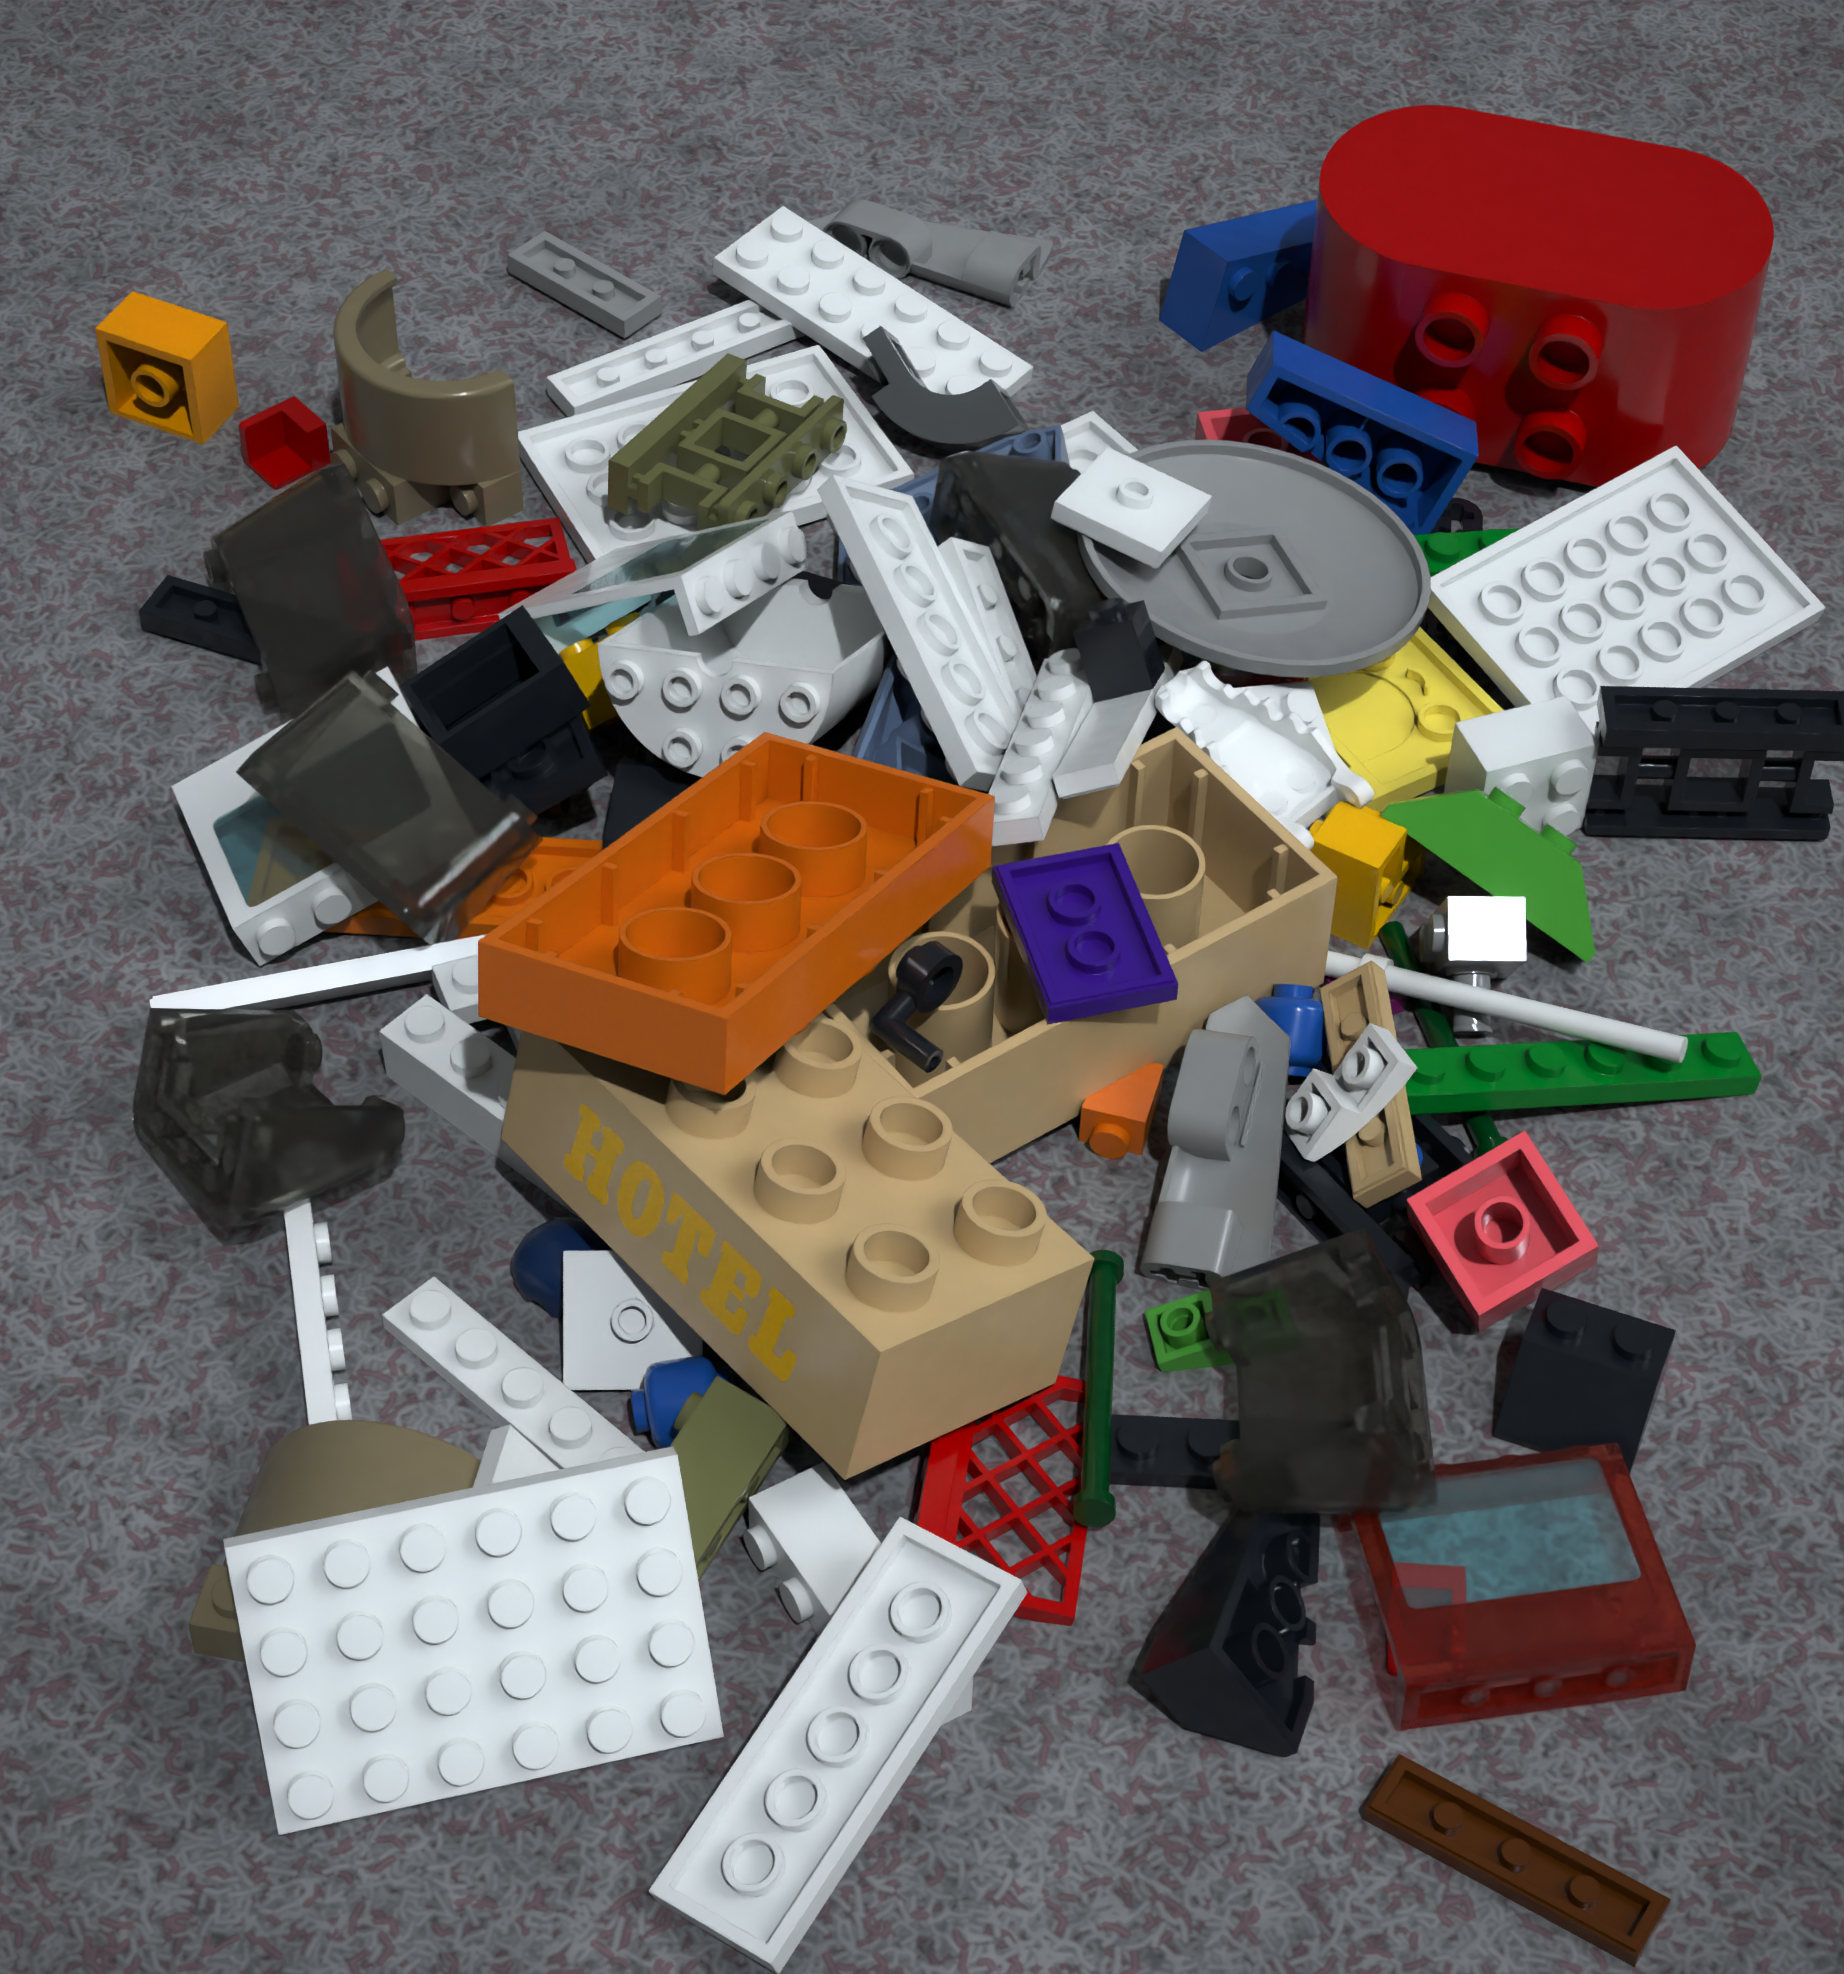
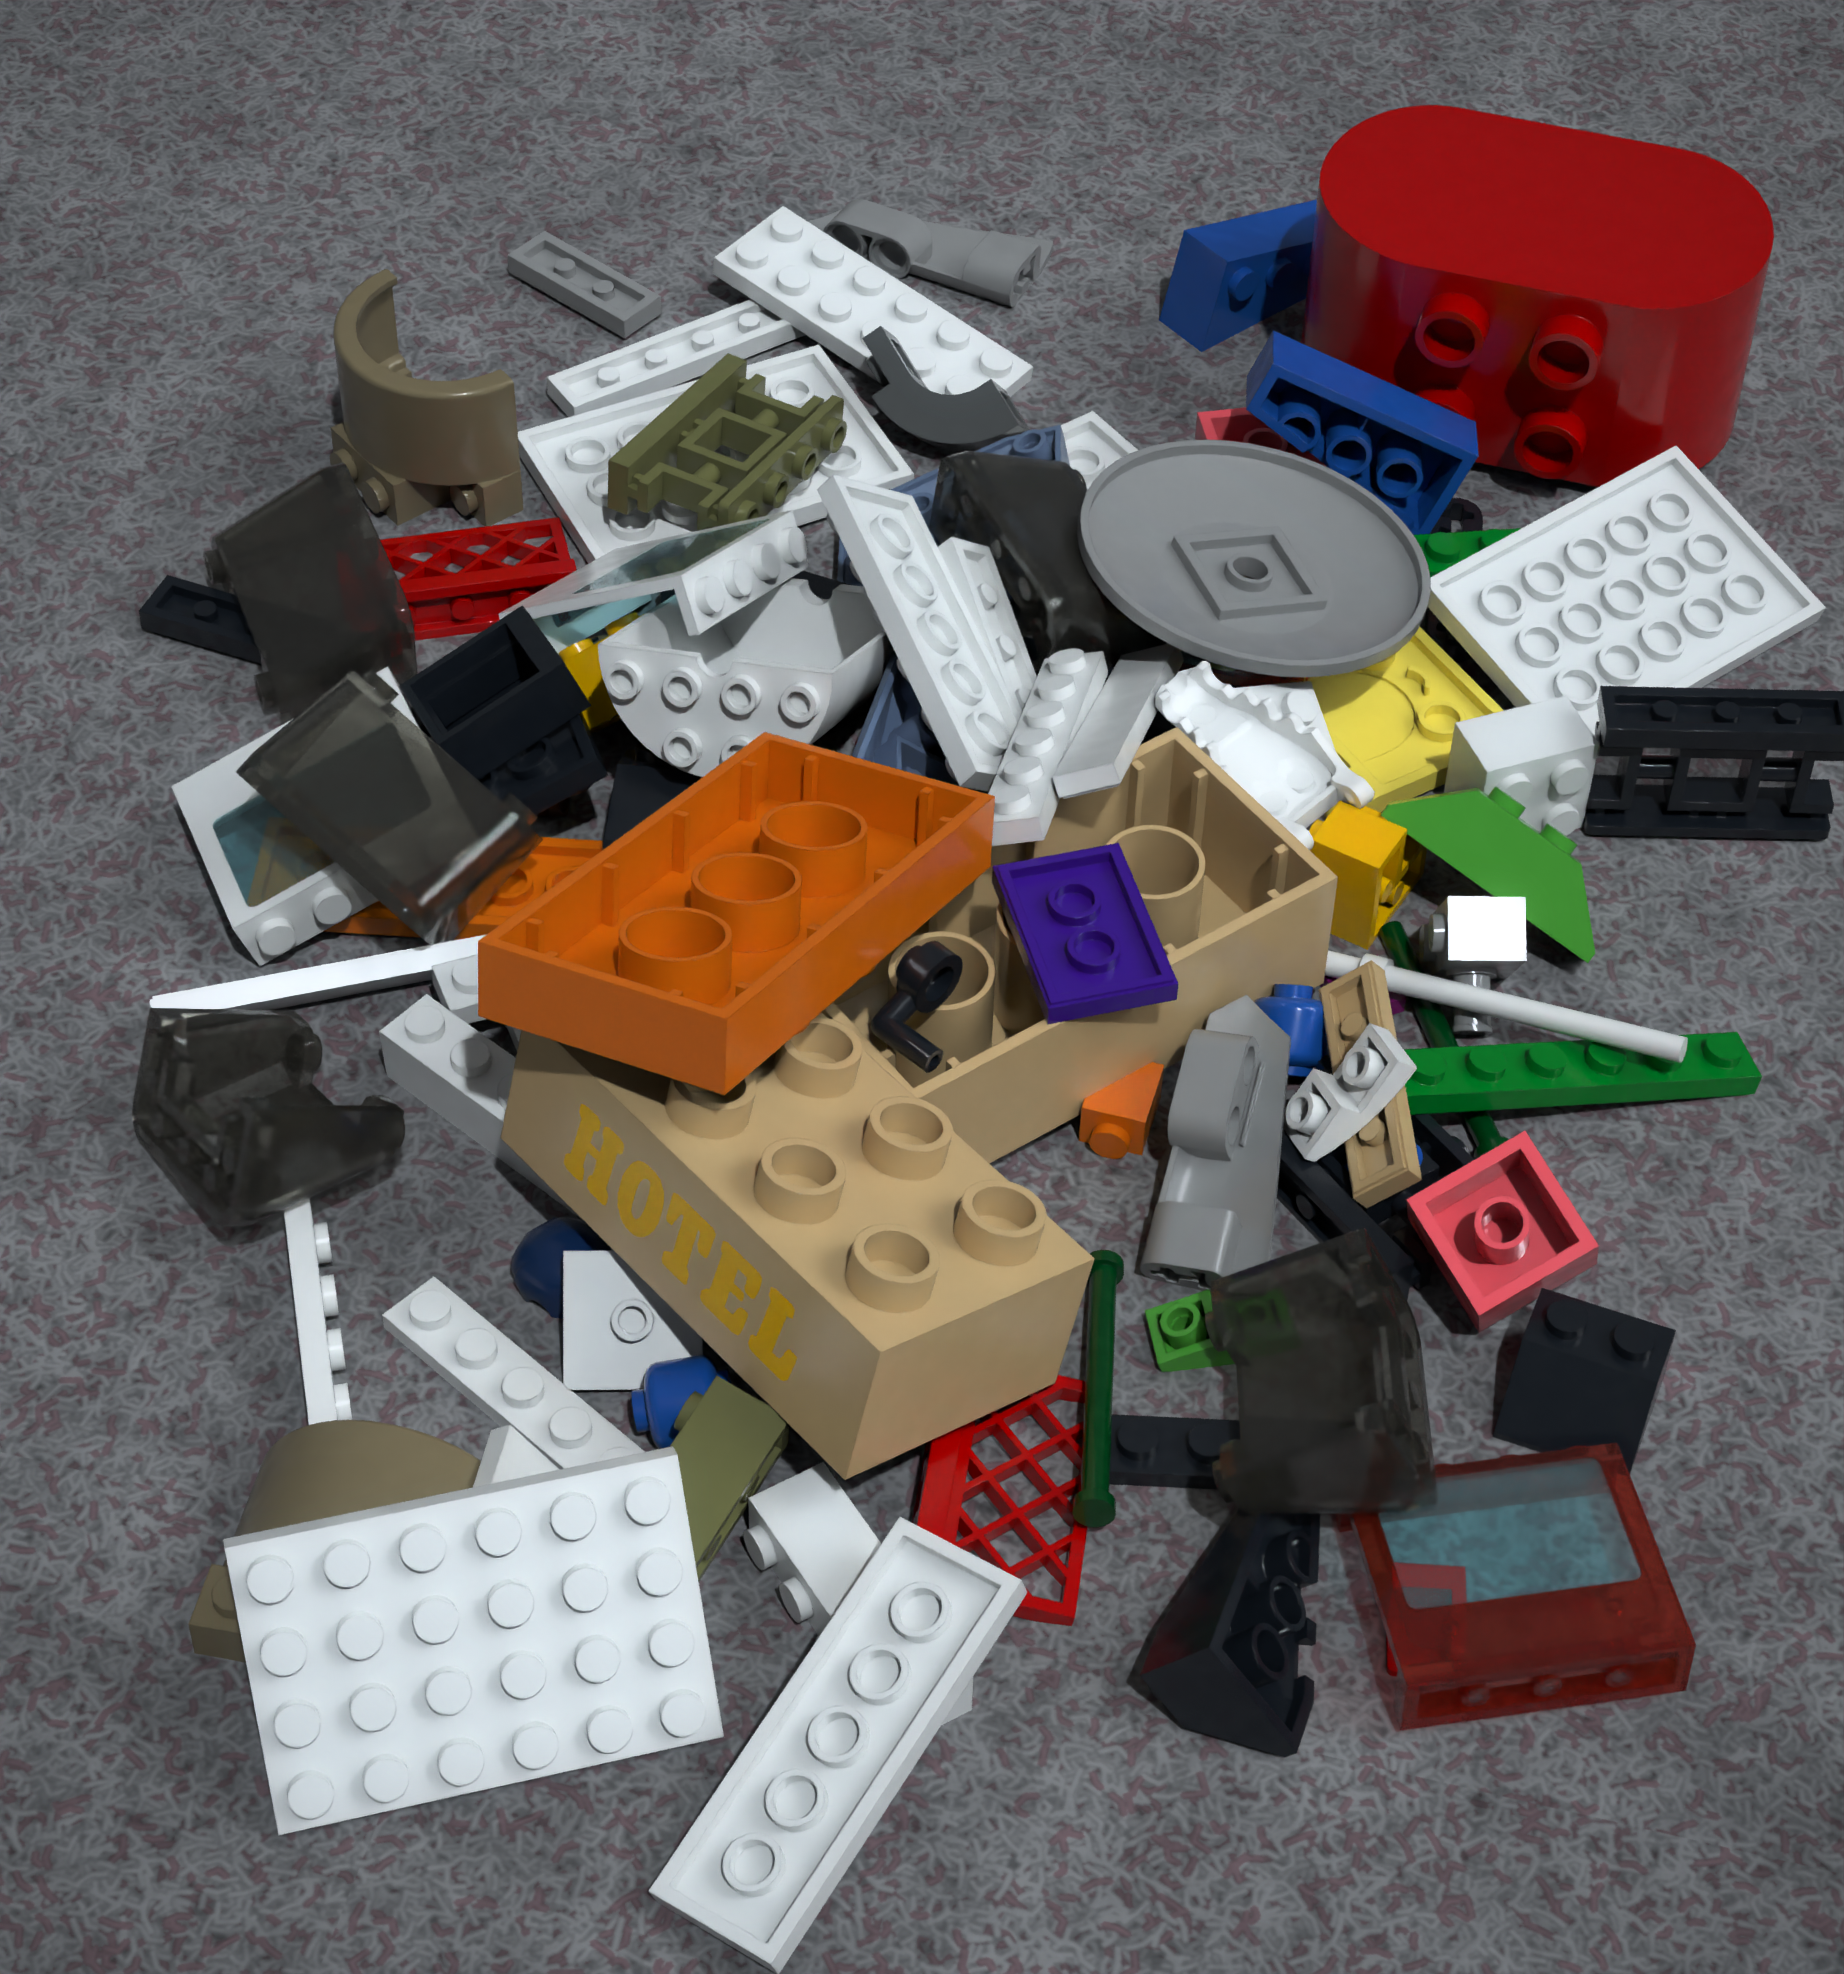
(167, 367): light orange brick -> none
(284, 443): red panel -> none
(1118, 649): black brick -> none
(1131, 507): white plate -> none
(1516, 1859): reddish brown tile -> none

